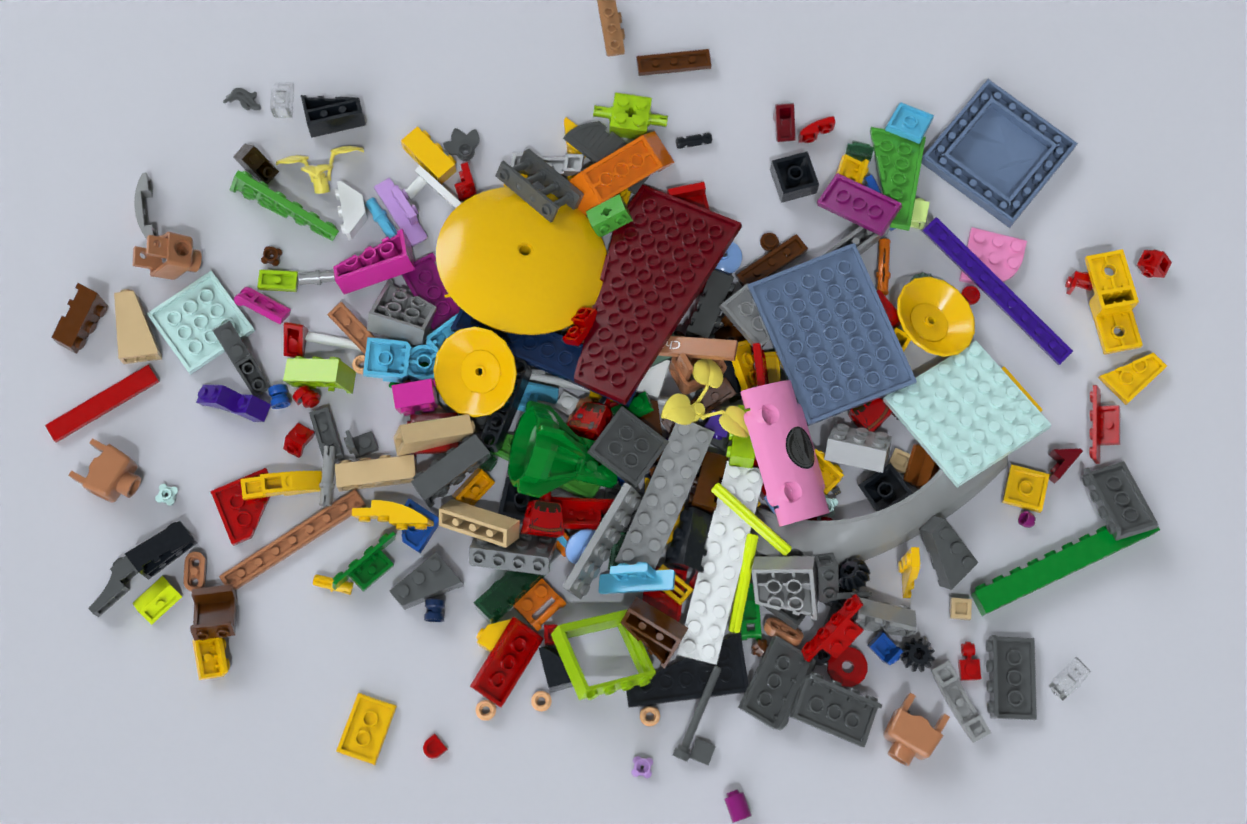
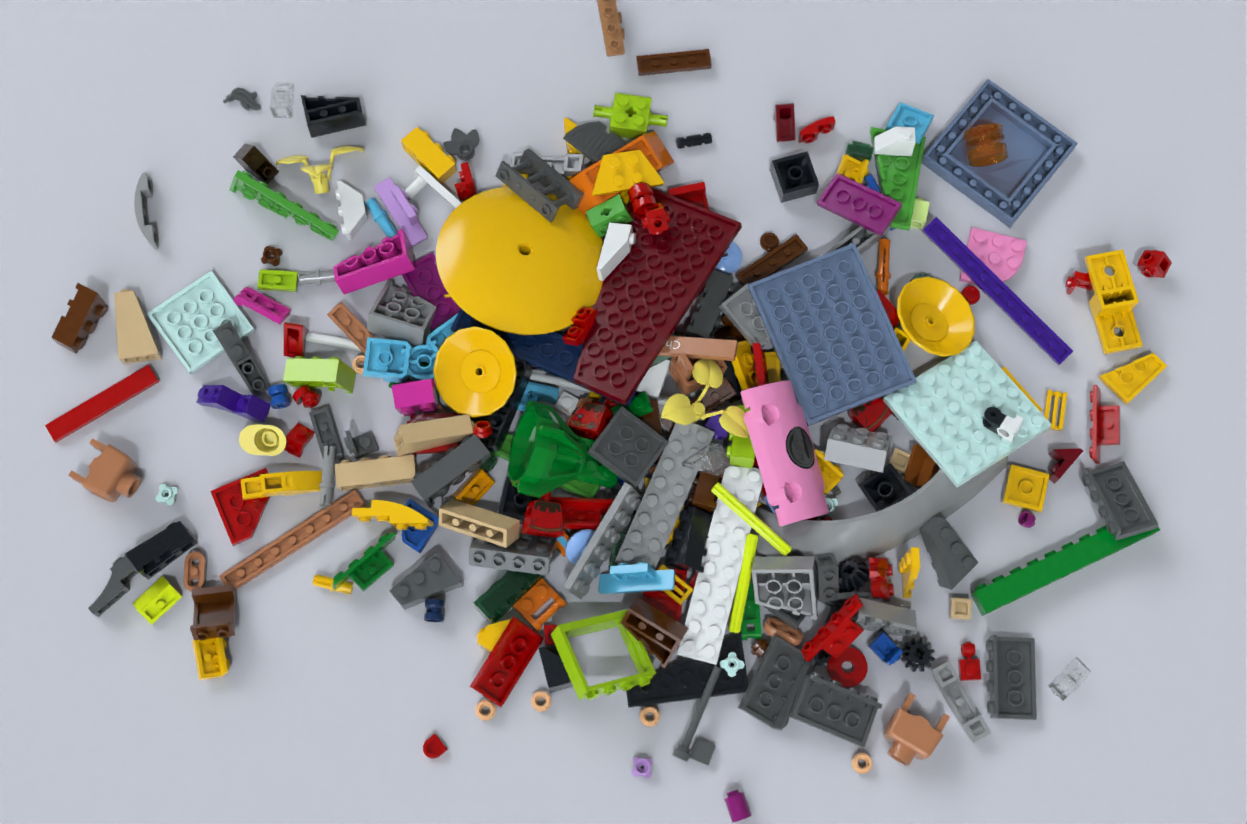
(173, 247): nougat piece -> none
(262, 440): none -> light yellow piece
(366, 729): yellow tile -> none
(482, 429): none -> red plate
(615, 248): none -> white slope
(622, 171): none -> yellow wing
(641, 196): none -> red wheel
(655, 219): none -> red brick
(708, 460): none -> clear slope
(732, 669): none -> light aqua plate
(868, 763): none -> light nougat plate
(880, 575): none -> red plate
(896, 141): none -> white slope
(985, 145): none -> clear orange wheel
(1001, 423): none -> leg
(1056, 395): none -> yellow tile

